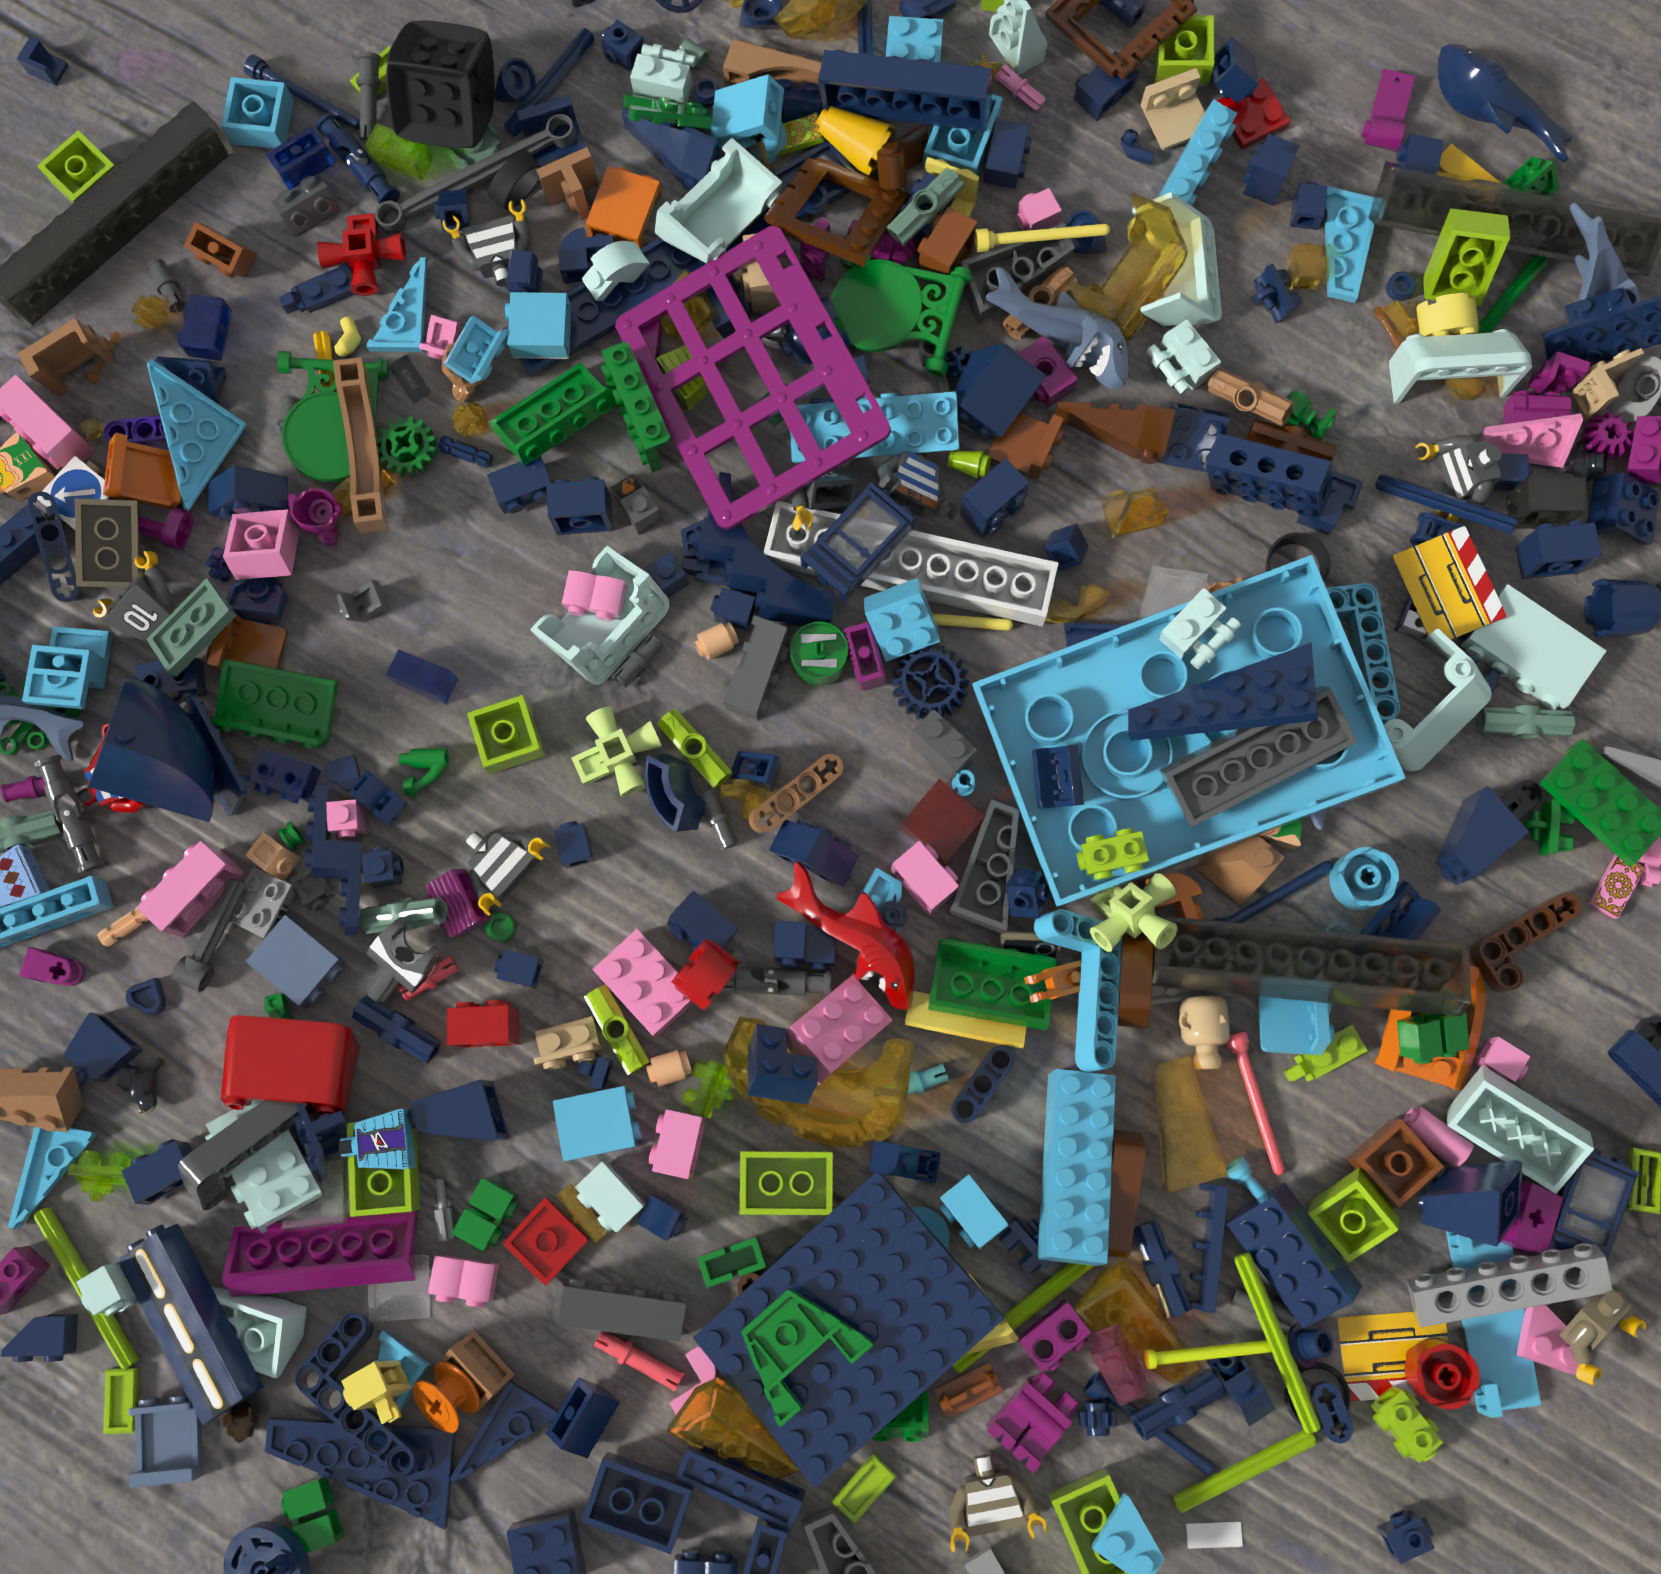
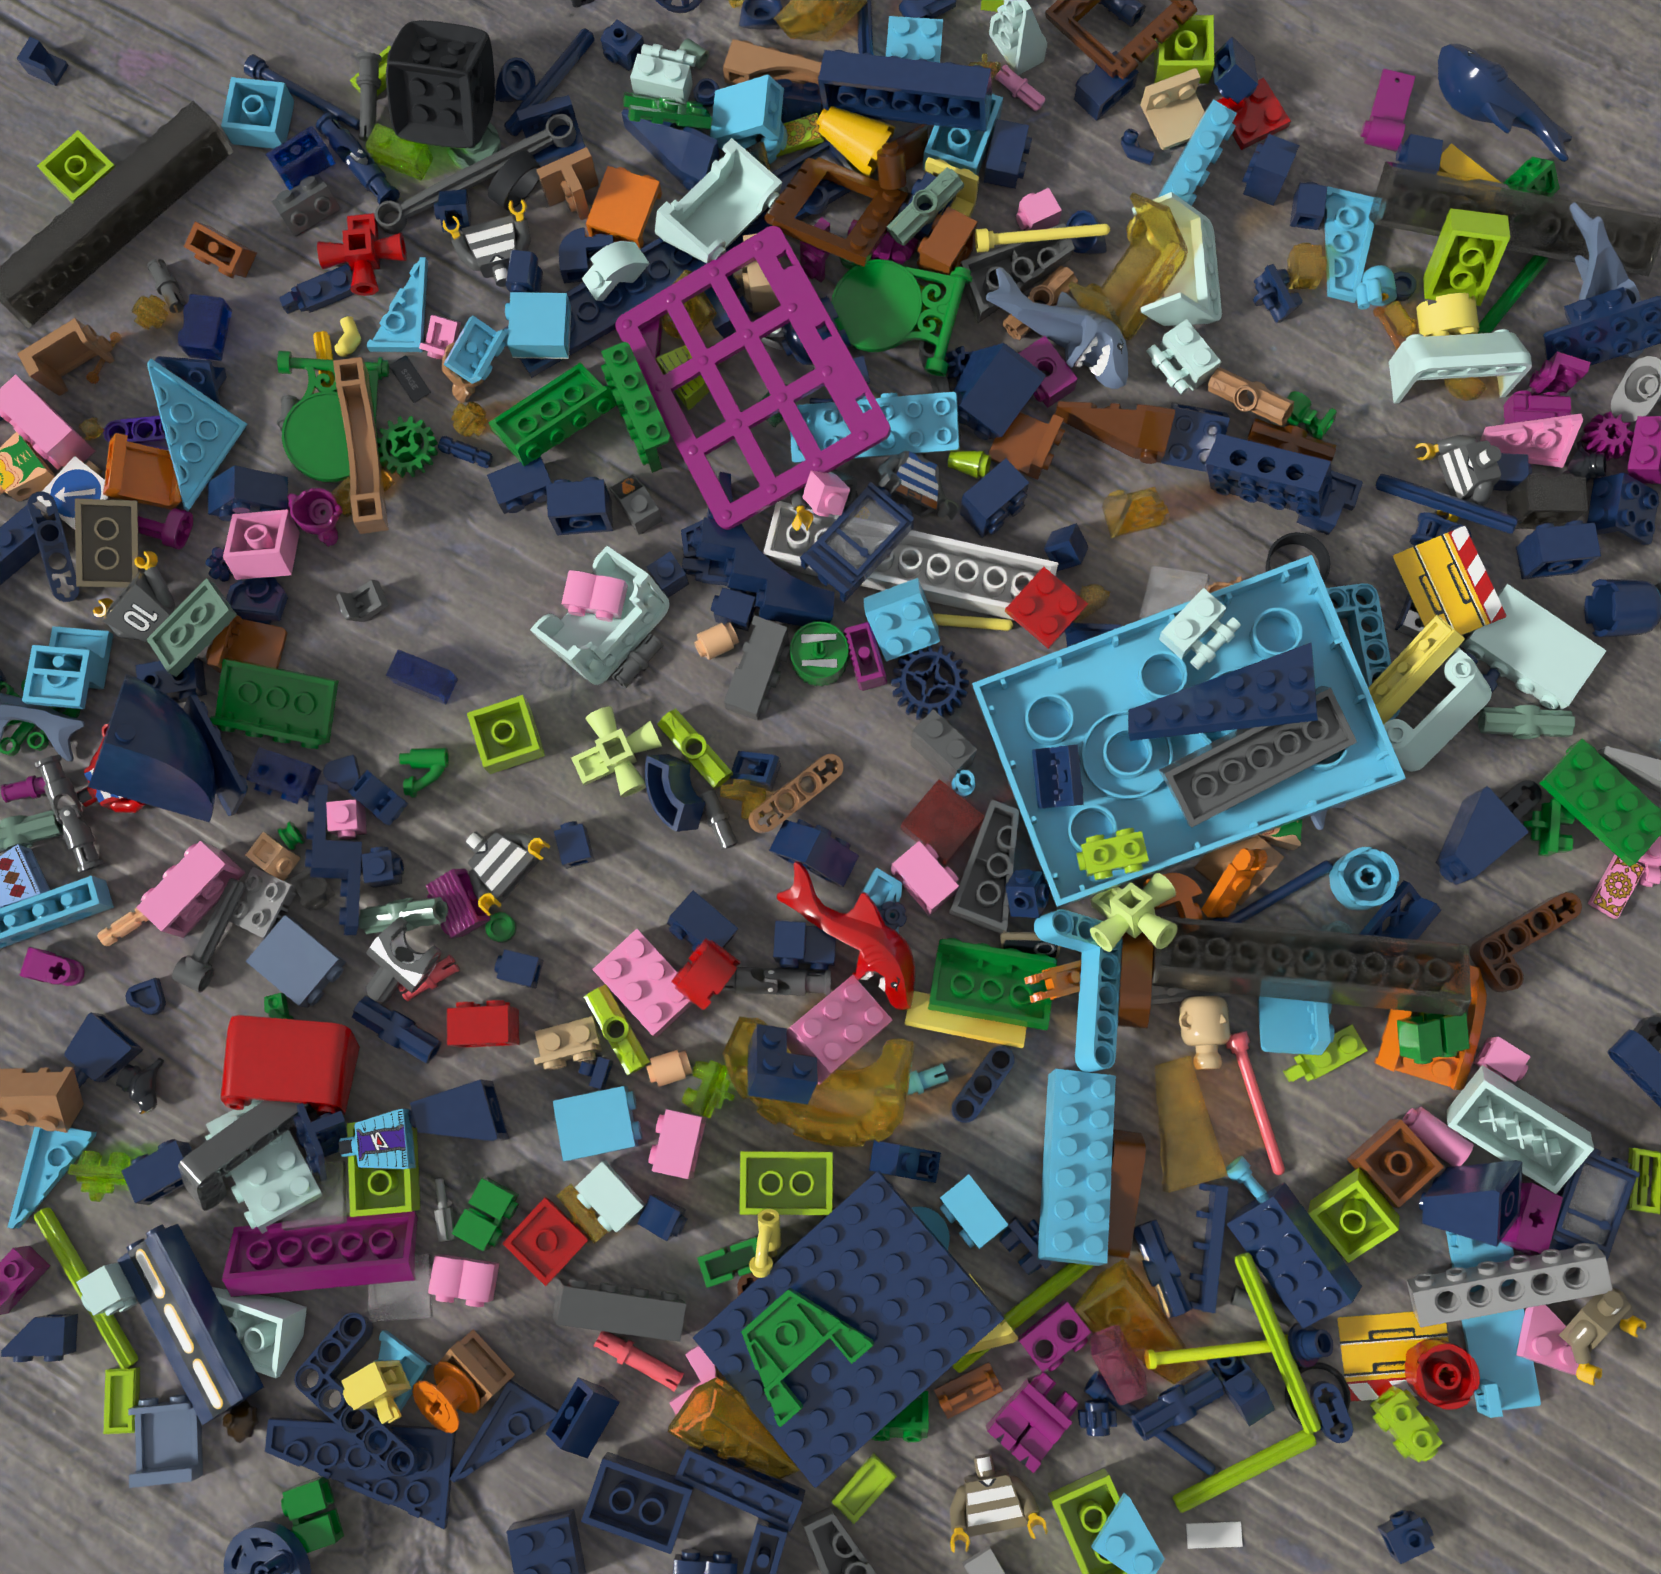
(767, 1243): none -> light yellow plant
(826, 493): none -> bright pink brick
(1046, 607): none -> red plate
(1234, 882): none -> orange hinge
(1376, 287): none -> medium azure piece
(1414, 667): none -> light yellow slope
(1597, 387): tan bracket -> none

